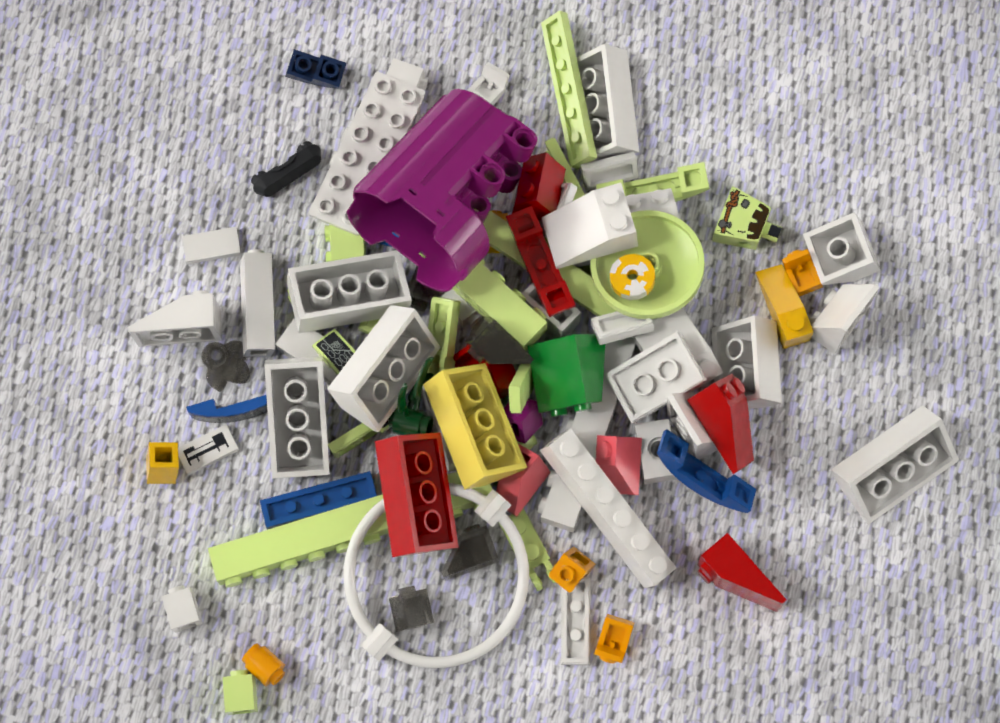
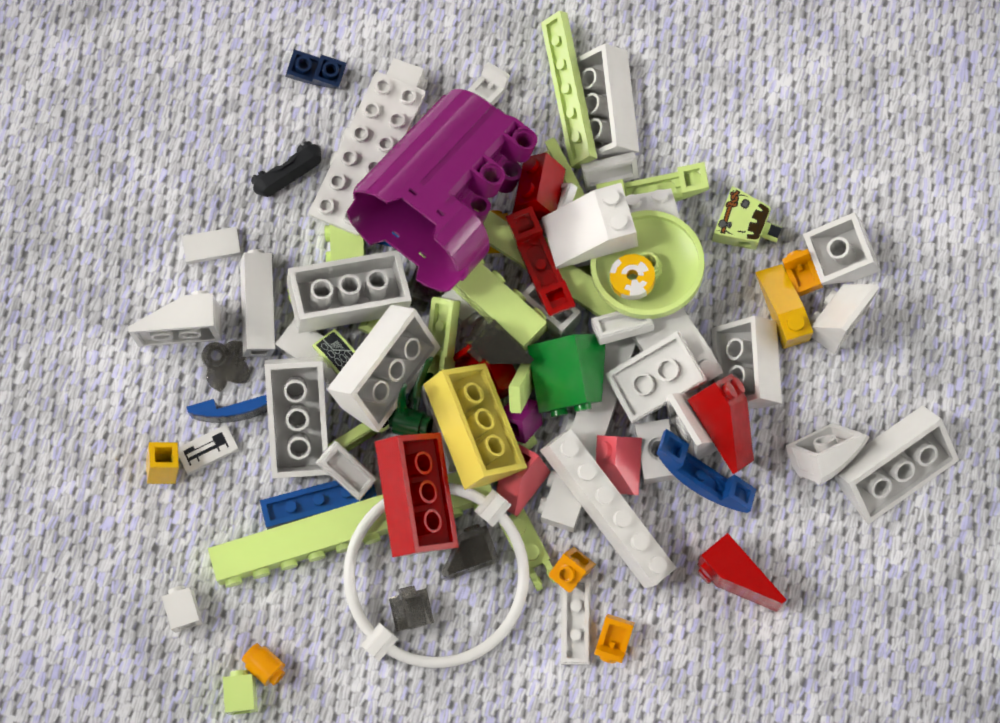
(346, 470): none -> white tile
(825, 452): none -> white slope

